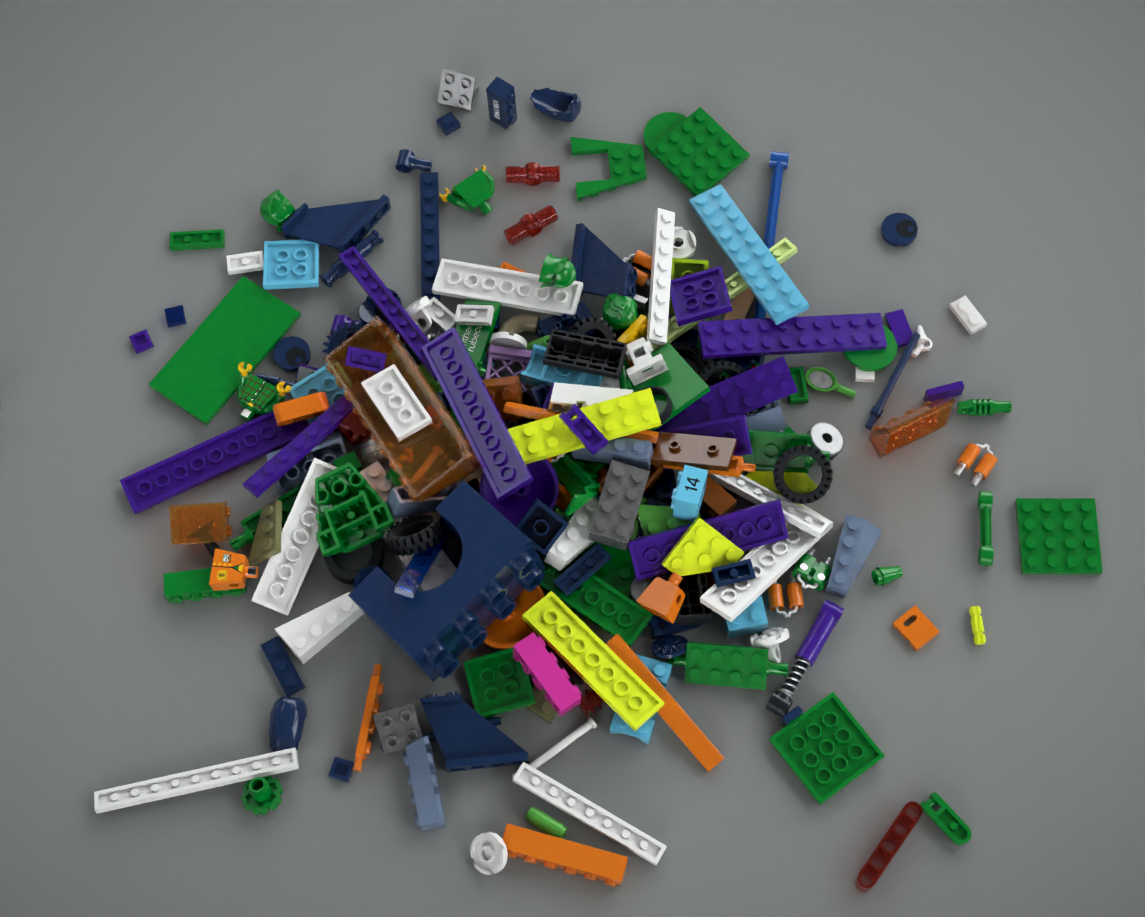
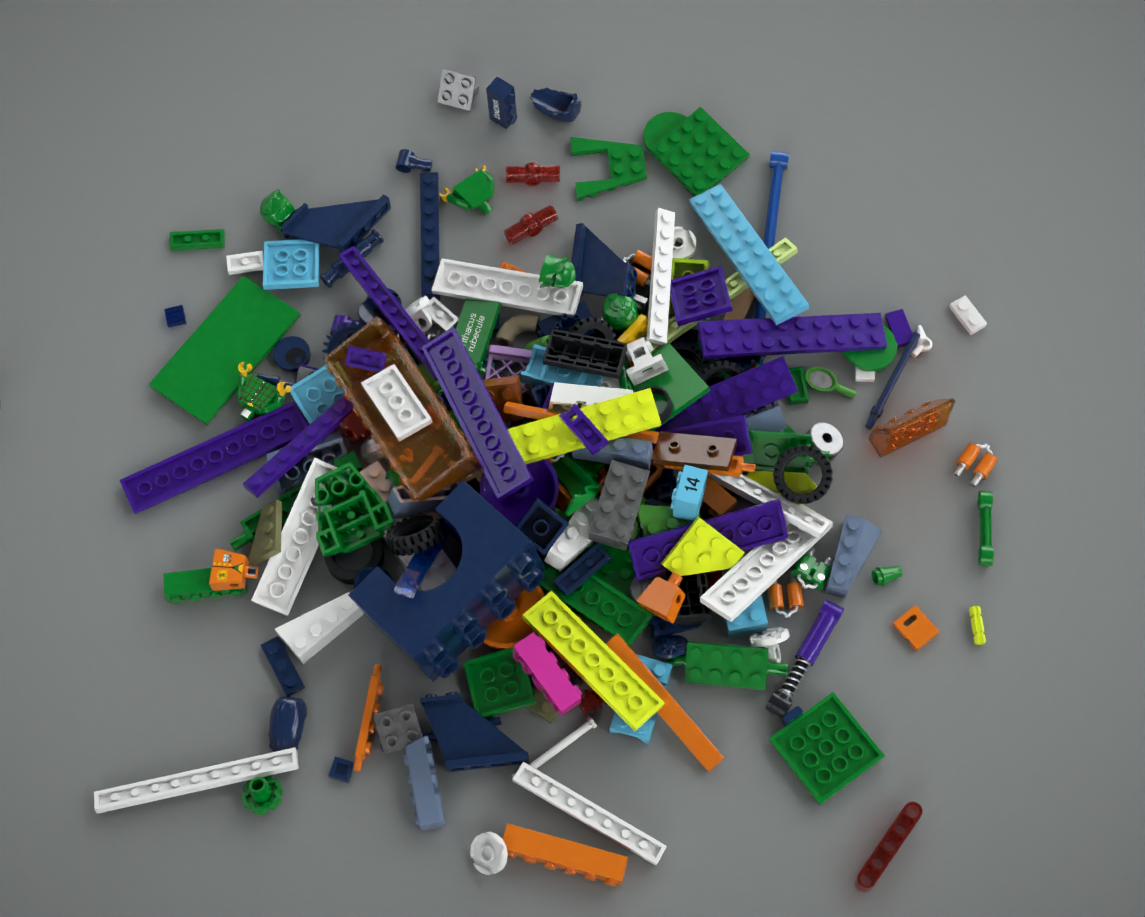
(141, 341): dark purple tile -> none
(200, 524): clear orange piece -> none
(300, 408): orange beam -> none
(448, 123): dark blue plate -> none
(474, 315): white plate -> none
(507, 340): white tile -> none
(546, 823): bright green piece -> none
(733, 573): dark blue slope -> none
(899, 229): dark blue tile -> none
(944, 391): dark purple tile -> none
(947, 820): green plate -> none
(983, 407): green hinge -> none
(1058, 536): green plate -> none

